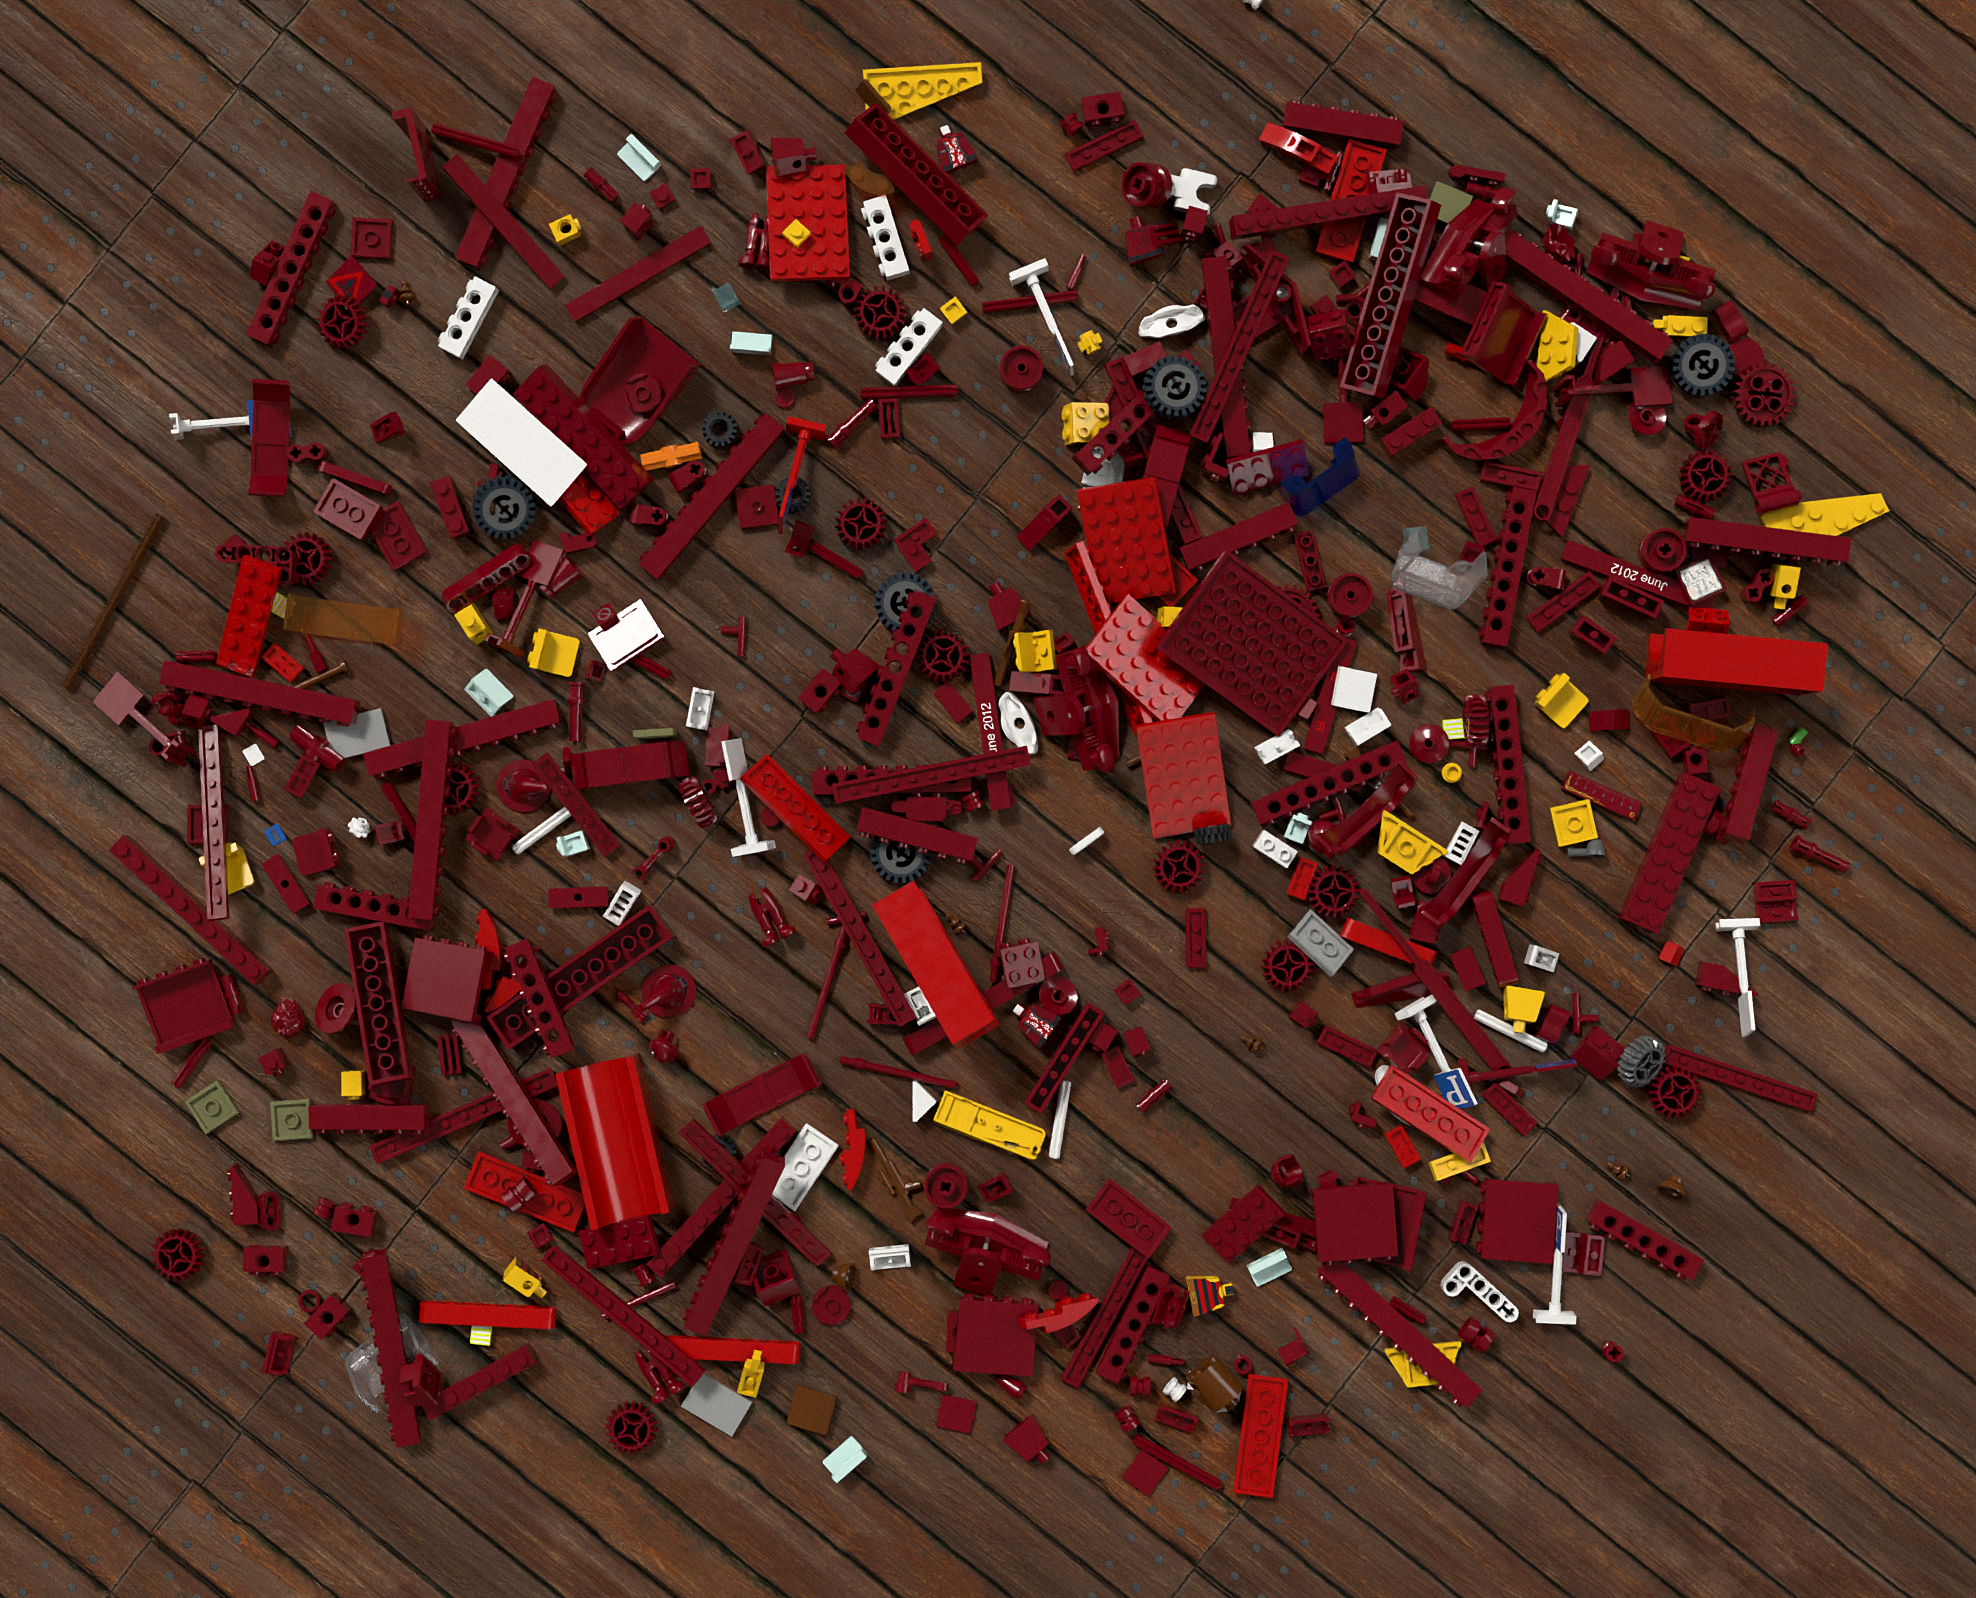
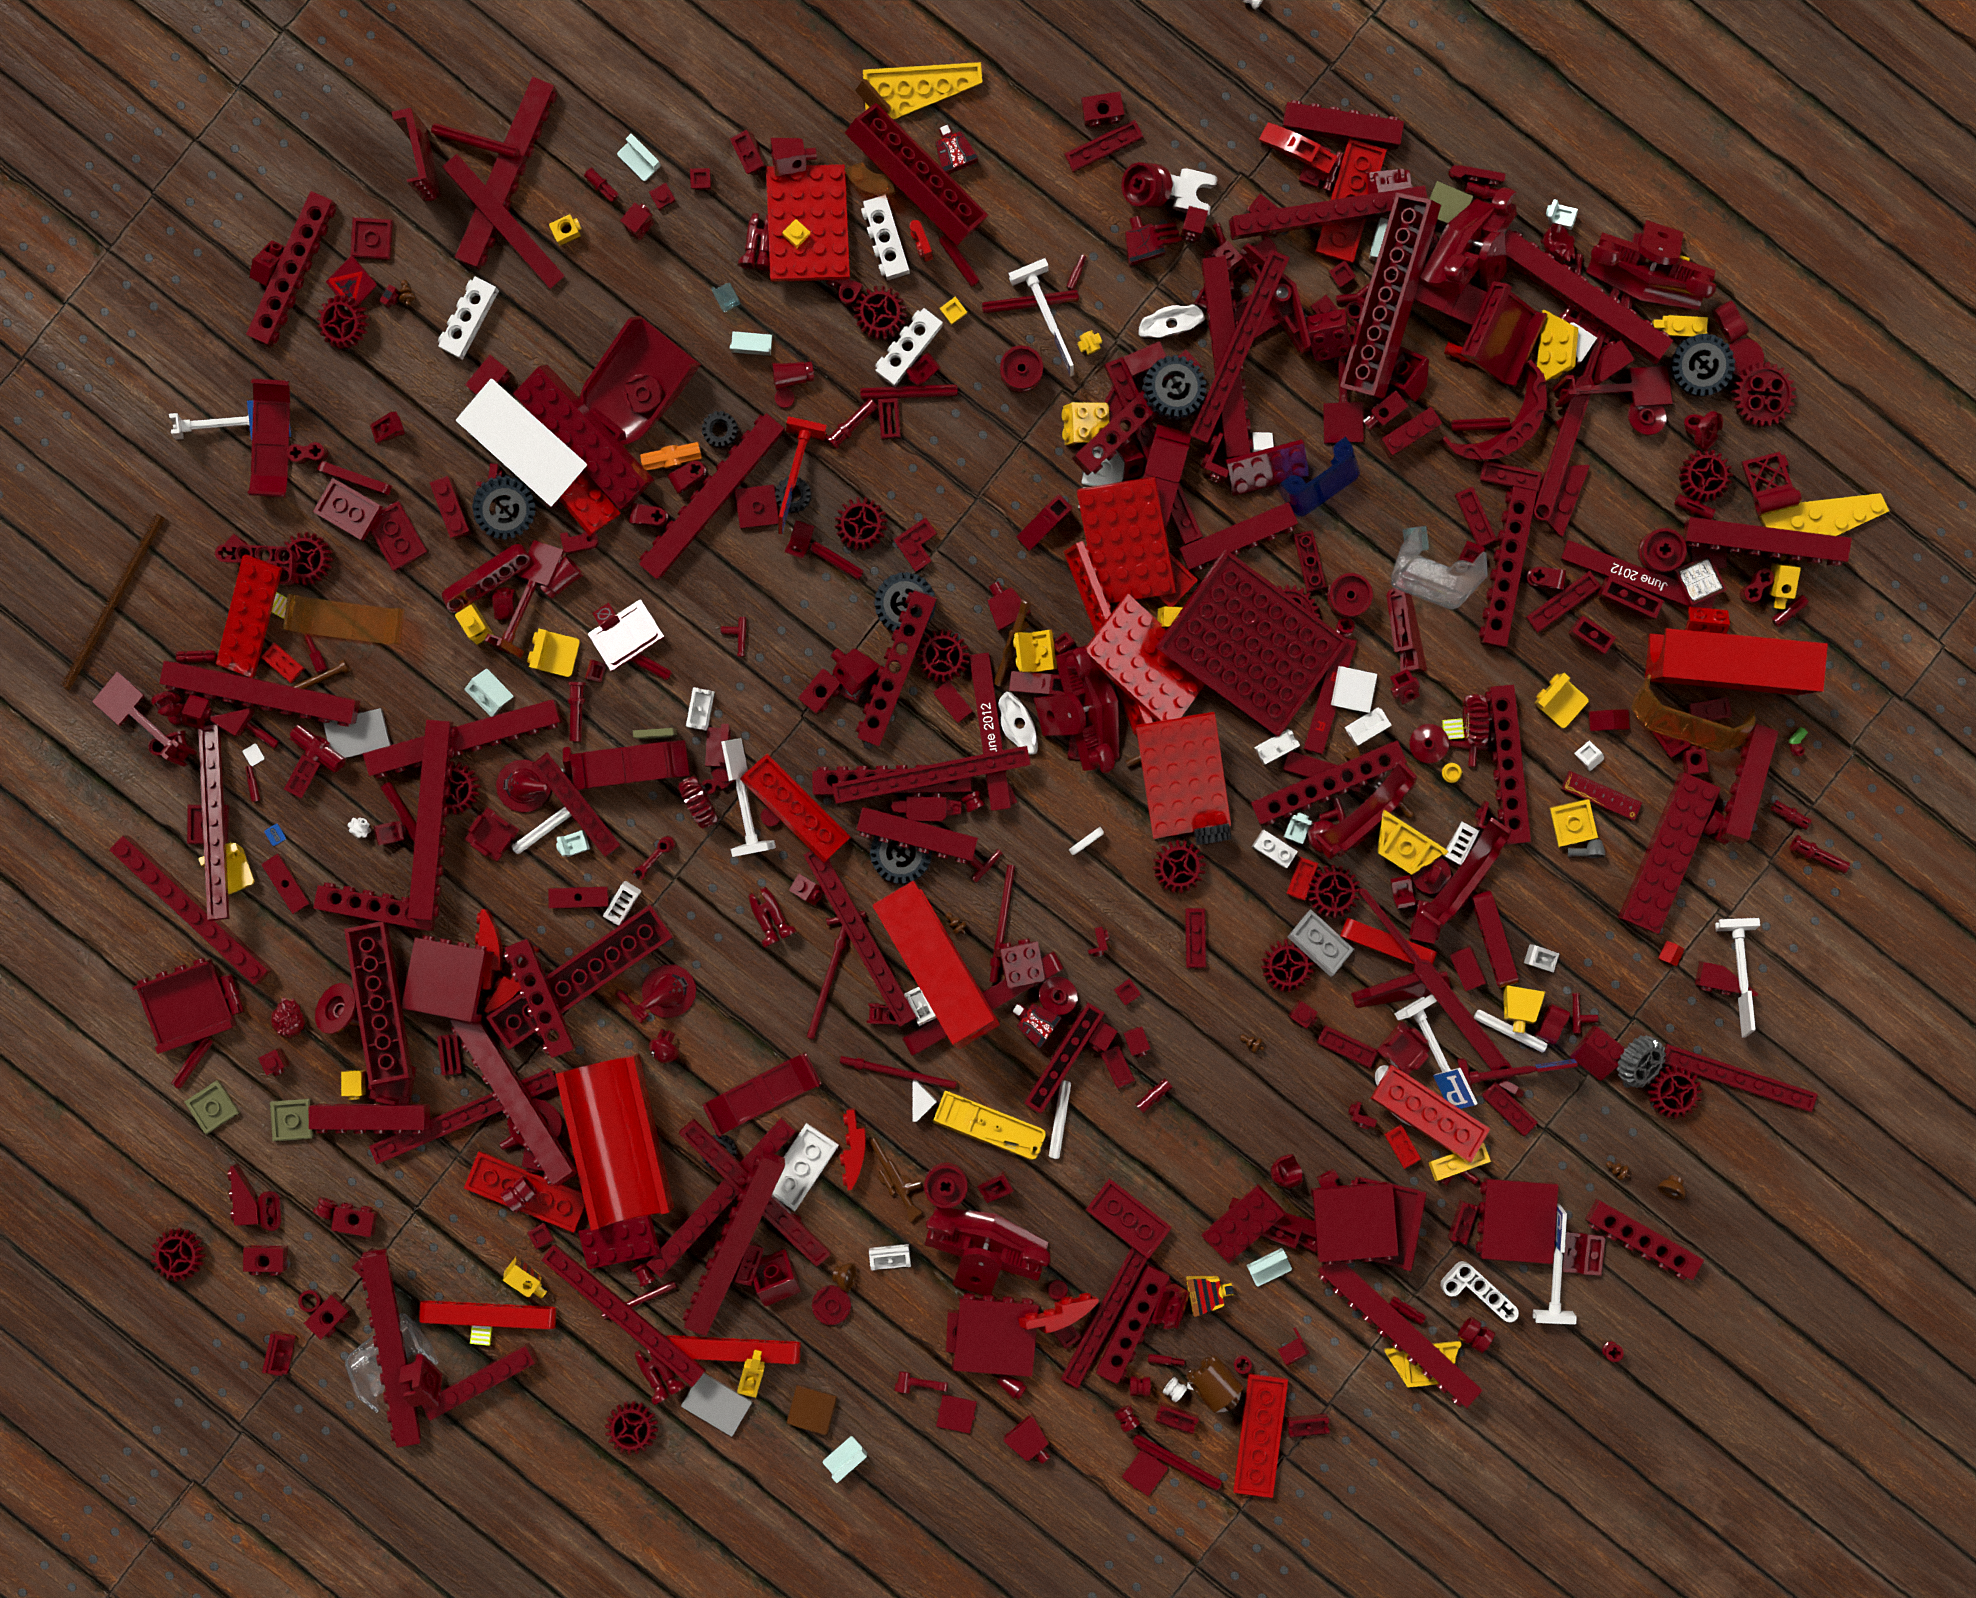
(316, 851): dark red bracket -> none
(638, 274): dark red tile -> none
(797, 1314): dark red axle -> none
(1071, 125): dark red wheel -> none
(1307, 708): dark red slope -> none
(1517, 883): dark red slope -> none
(1775, 901): dark red slope -> none

